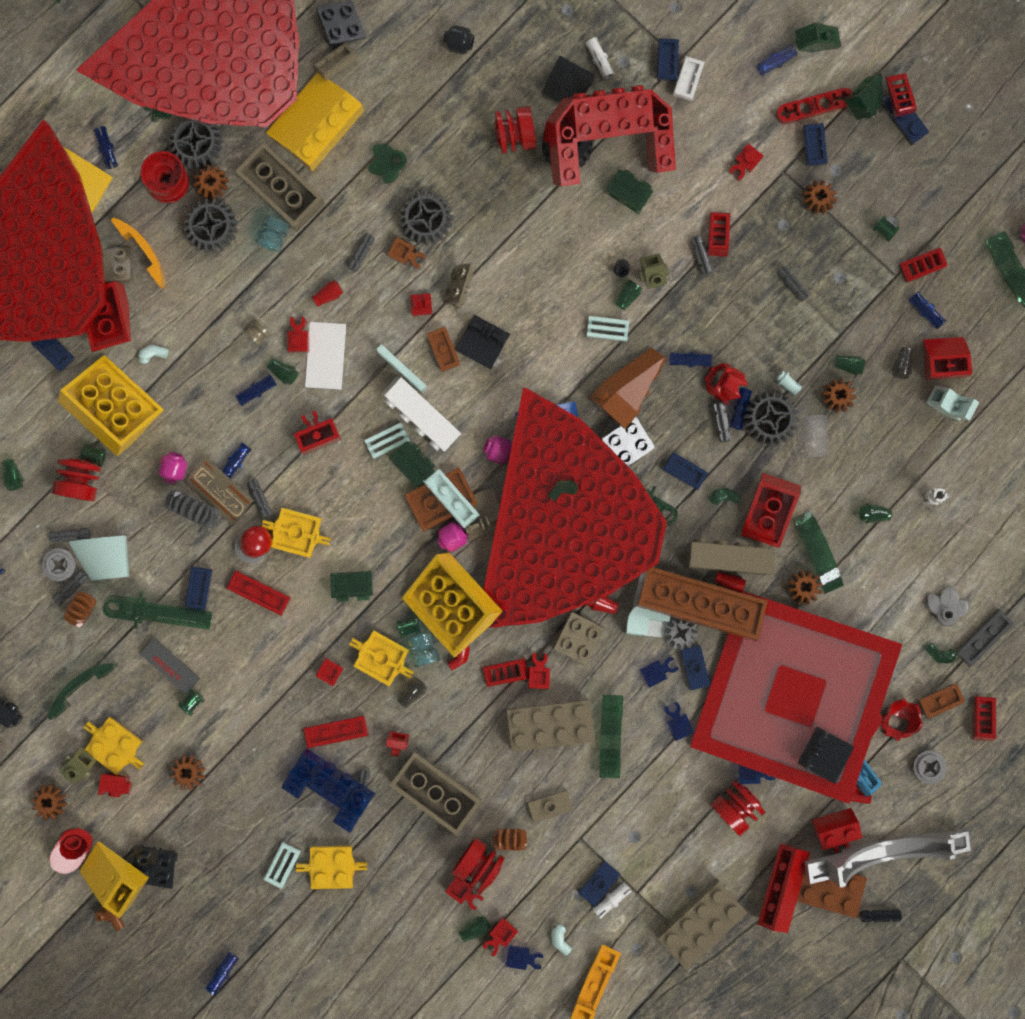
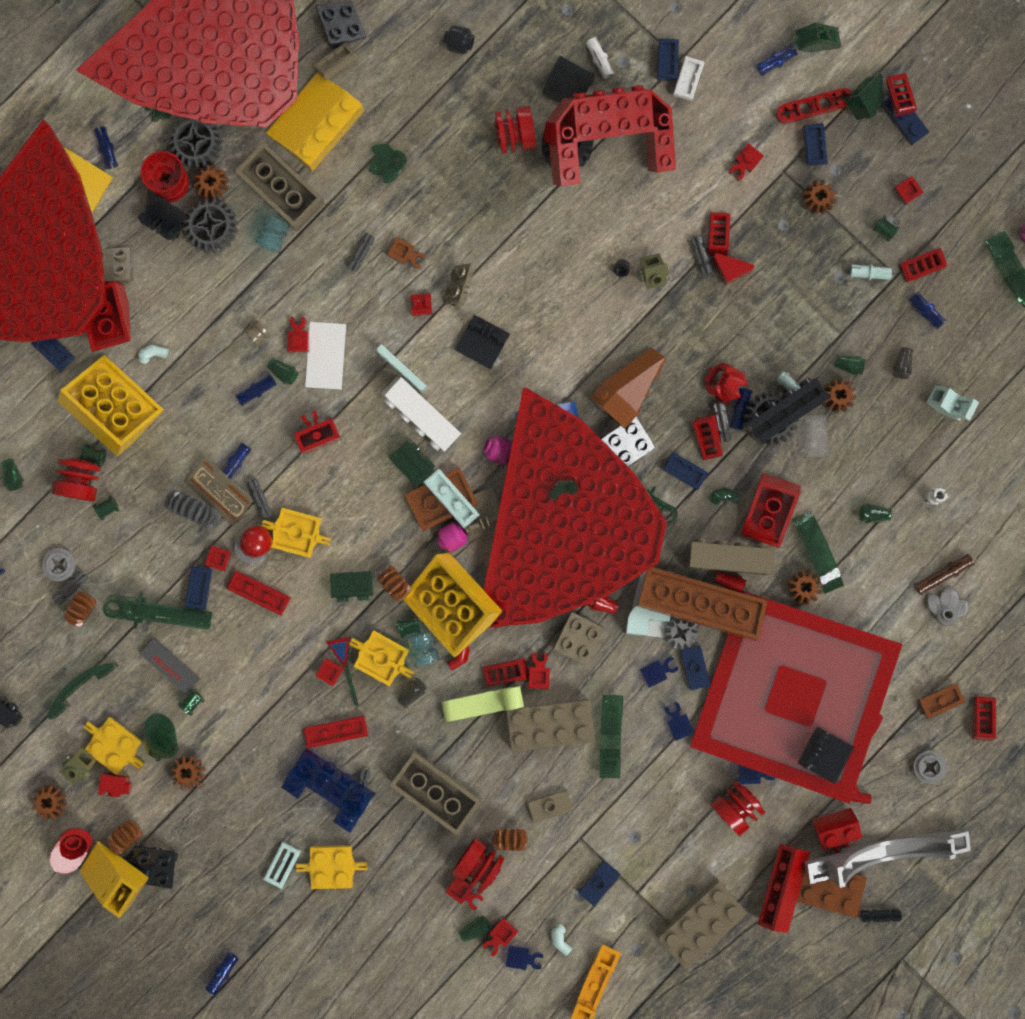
(69, 535): dark grey axle -> none
(103, 557): light aqua slope -> none
(104, 914): dark orange arm -> none
(106, 507): none -> clear green bush
(124, 837): none -> dark orange gear
(155, 269): light orange slope -> none
(160, 737): none -> clear green piece
(162, 216): none -> black hinge
(172, 467): dark pink head -> none
(218, 558): none -> red plate
(328, 293): red cone -> none
(341, 649): none -> piece
(382, 434): light aqua tile -> none
(394, 583): none -> dark orange gear
(397, 742): red tile -> none
(417, 221): dark grey gear -> none
(443, 349): dark orange plate -> none
(482, 703): none -> yellowish green beam
(612, 900): white pin -> none
(625, 323): light aqua tile -> none
(628, 294): clear green cone -> none
(629, 191): clear green brick -> none
(690, 359): clear blue pin -> none
(701, 438): none -> red slope
(730, 268): none -> red slope
(787, 411): none -> black brick
(793, 283): dark grey axle -> none
(864, 783): dark azure tile -> none
(870, 272): none -> light aqua axle
(905, 711): red helmet -> none
(908, 190): none -> red plate
(941, 656): clear green arm -> none
(946, 358): red slope -> none
(951, 570): none -> reddish brown pin
(984, 638): dark grey tile -> none

